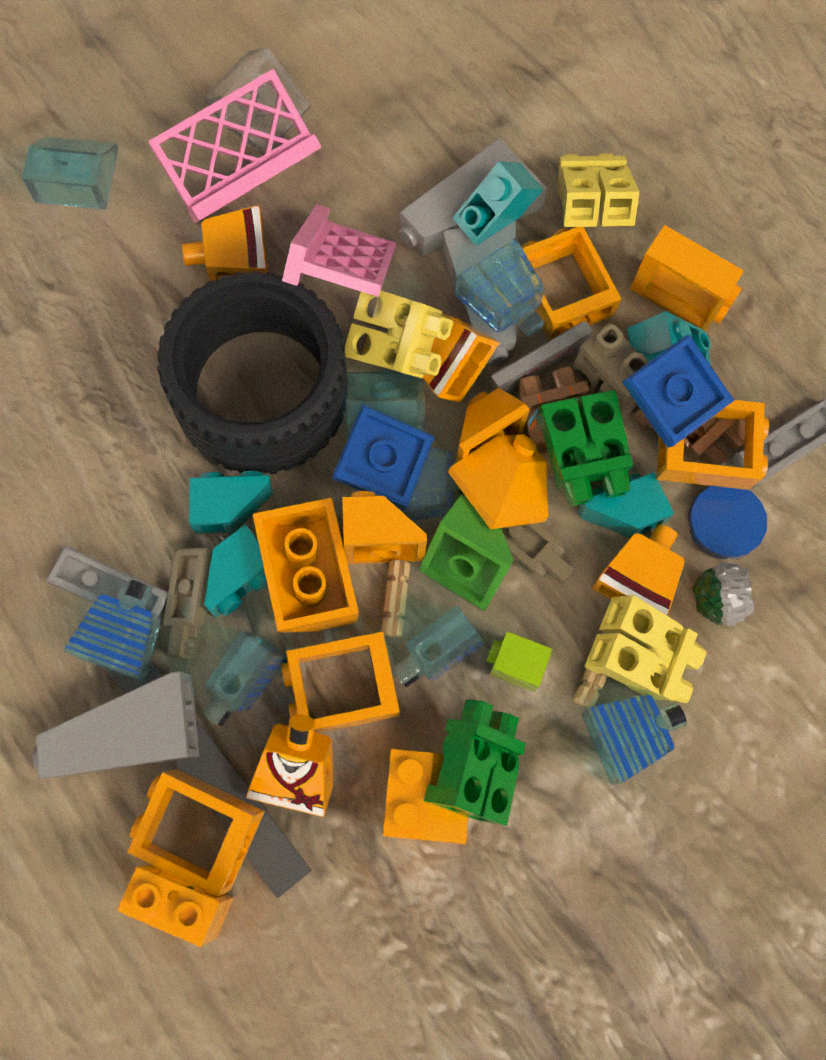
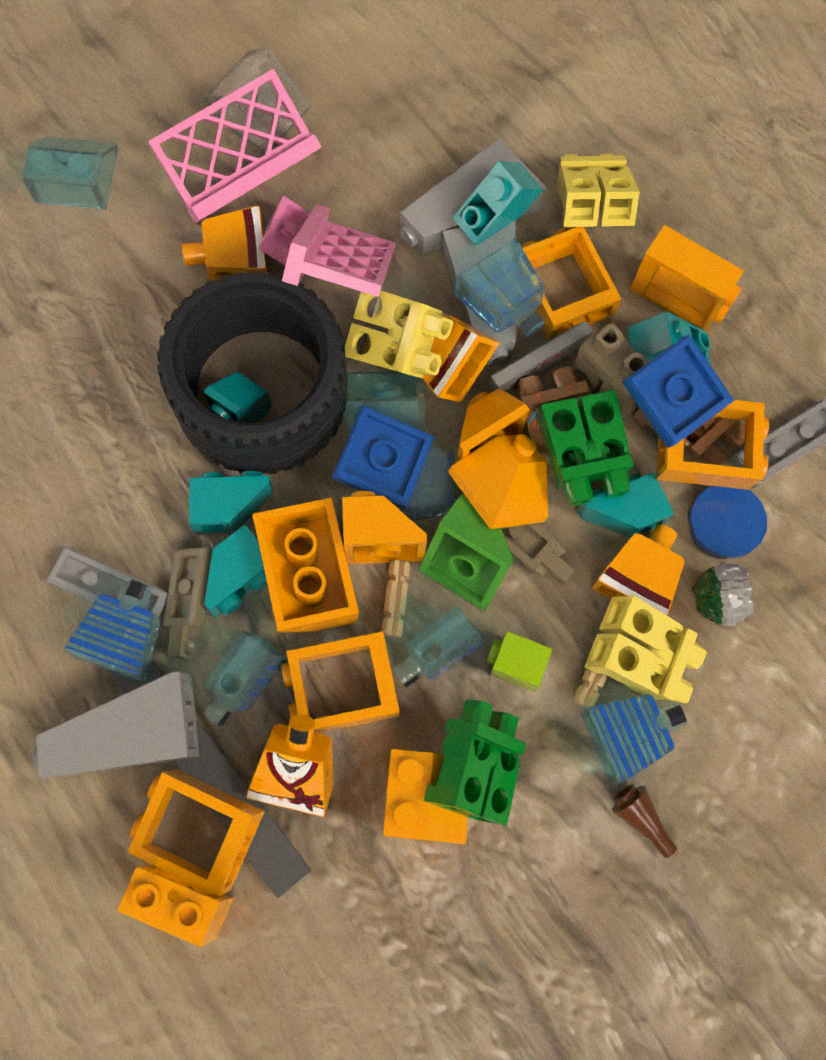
(238, 399): none -> teal slope
(282, 229): none -> bright pink plate
(638, 811): none -> reddish brown cone

